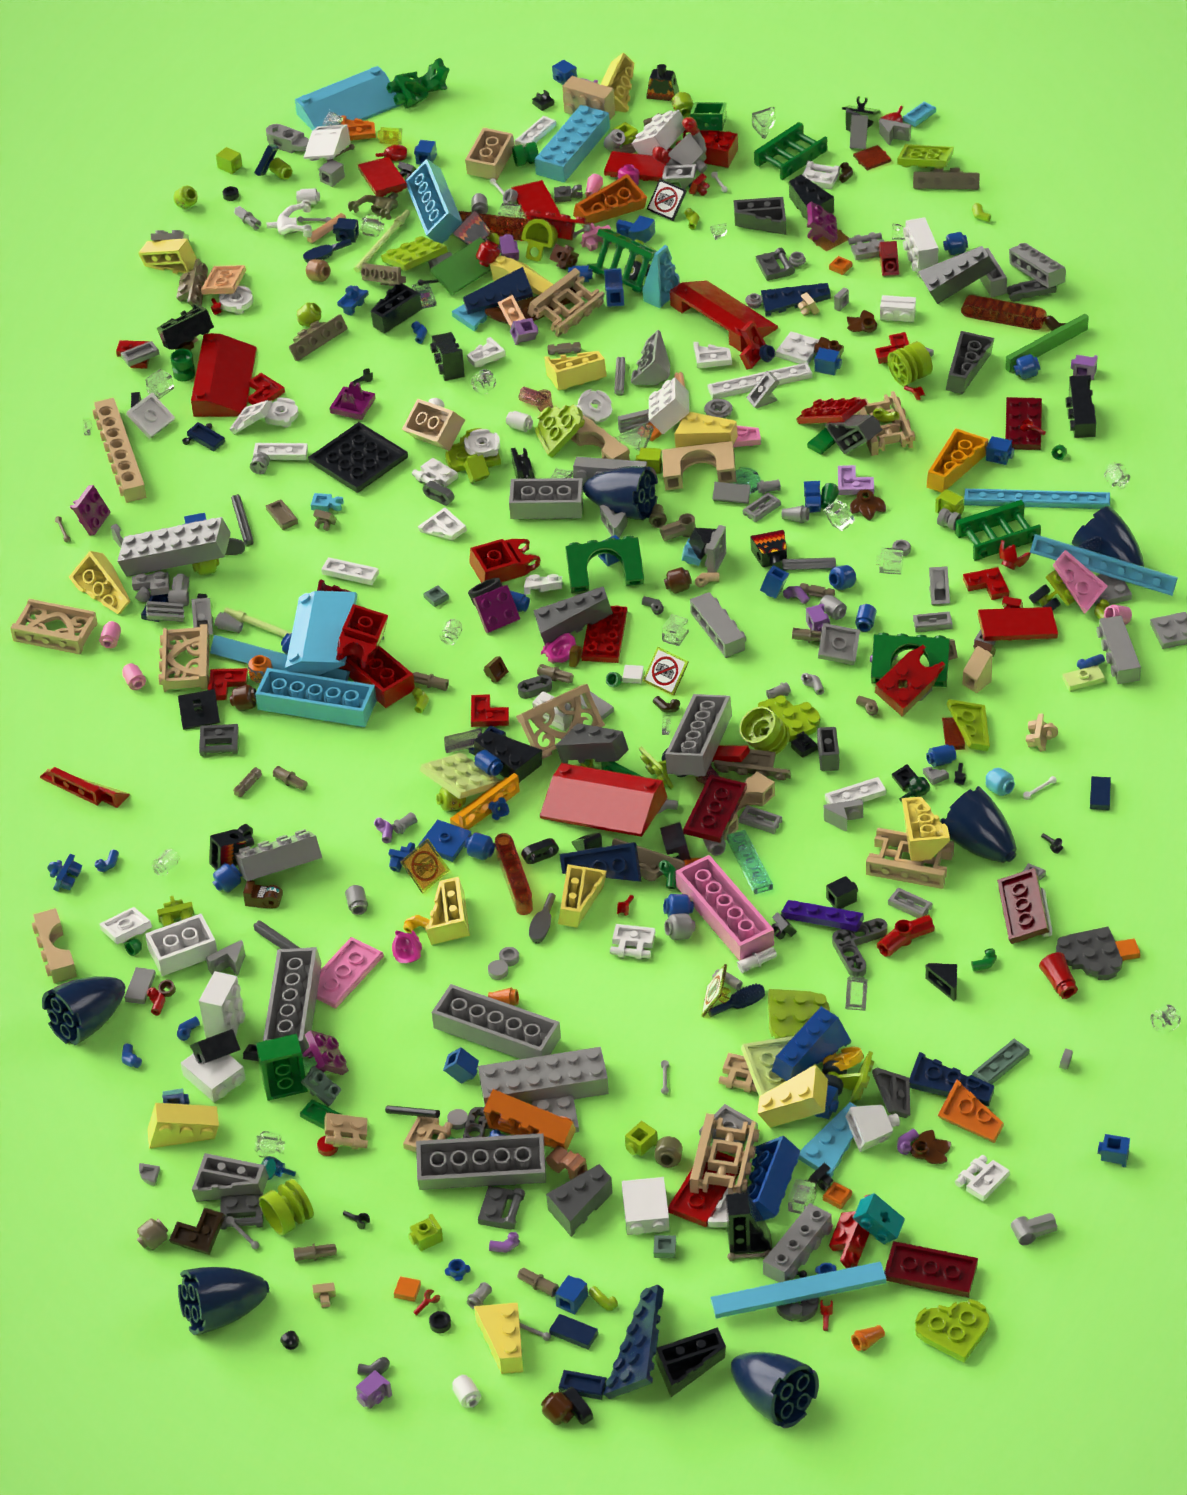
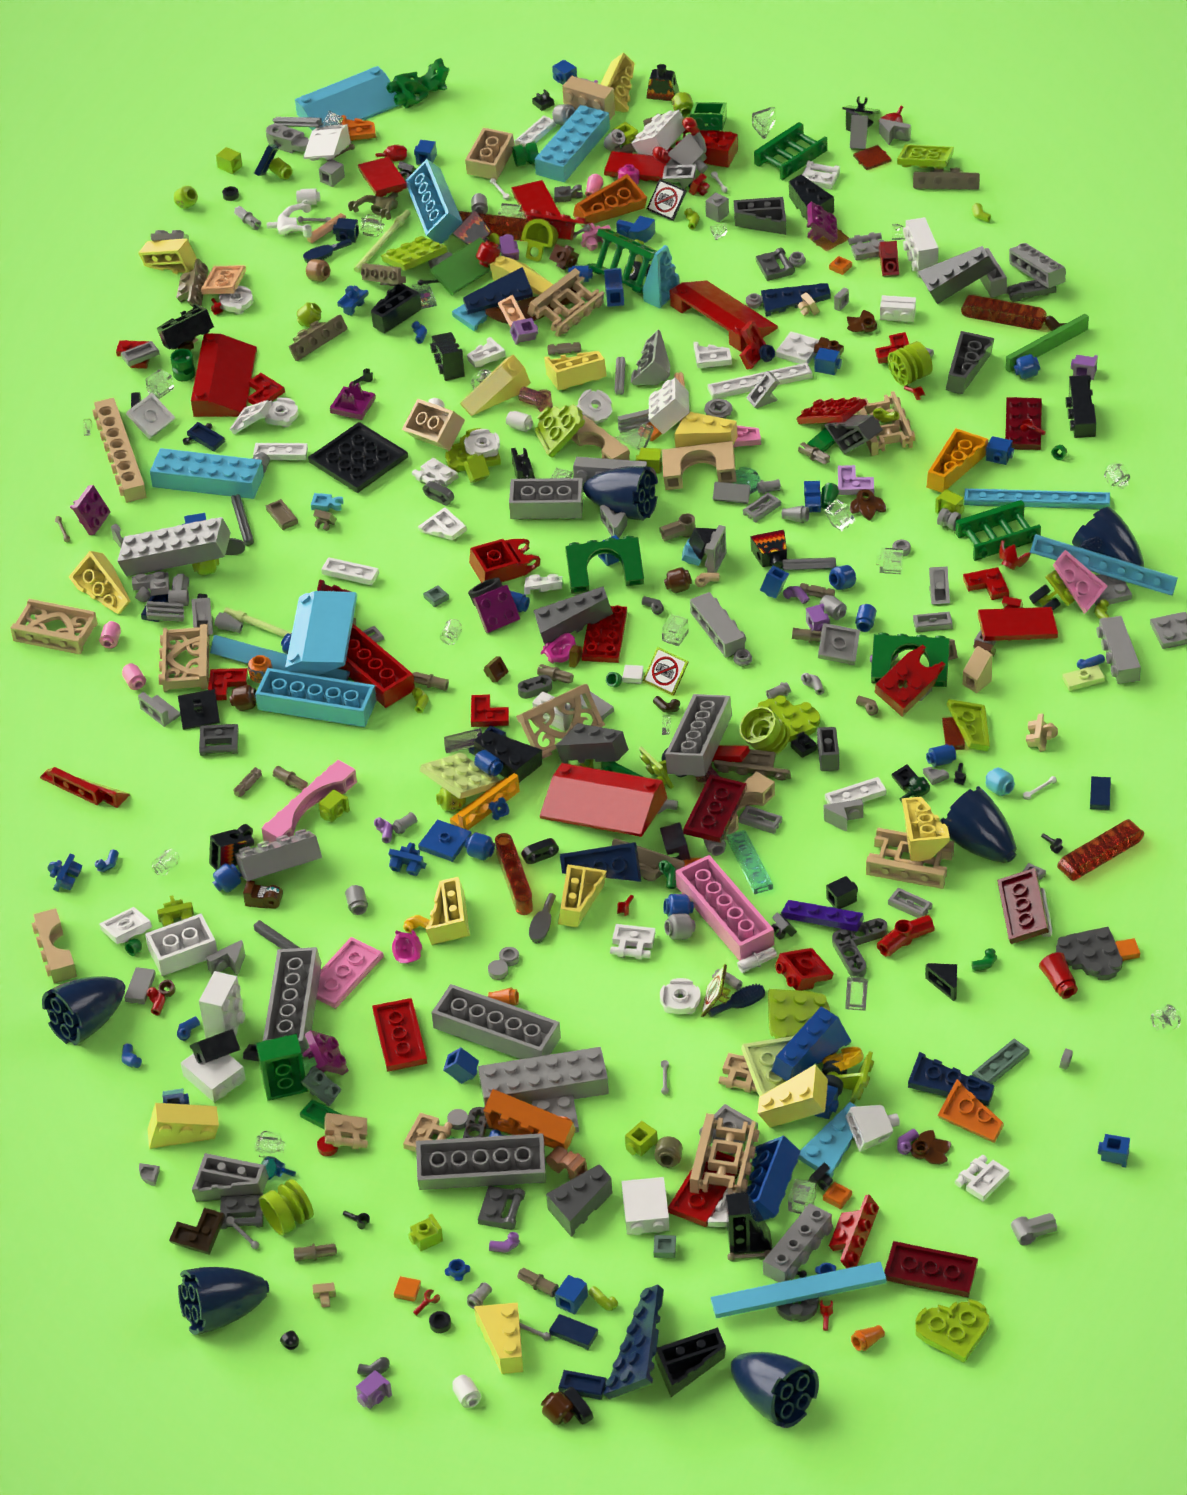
(152, 1233): dark tan head -> none
(158, 709): none -> light grey panel
(206, 473): none -> medium azure brick
(298, 121): none -> axle
(333, 806): none -> lime brick
(337, 777): none -> bright pink arch
(361, 634): red brick -> none
(390, 135): clear yellow brick -> none
(399, 1034): none -> red plate
(410, 1111): bar -> none
(425, 865): clear yellow piece -> none
(497, 387): none -> light yellow wedge
(510, 196): light grey tile -> none
(562, 113): none -> light grey head
(587, 842): black slope -> none
(657, 516): olive cone -> none
(684, 1005): none -> white plate
(717, 207): none -> light grey brick
(742, 657): none -> light grey plate
(802, 968): none -> red plate
(814, 453): none -> dark tan axle
(847, 172): dark brown arm -> none
(879, 1218): teal brick -> none
(894, 1091): dark grey wing -> none
(919, 114): medium azure plate -> none
(955, 243): blue head -> none
(1100, 849): none -> clear red beam
(1117, 610): bright pink brick -> none

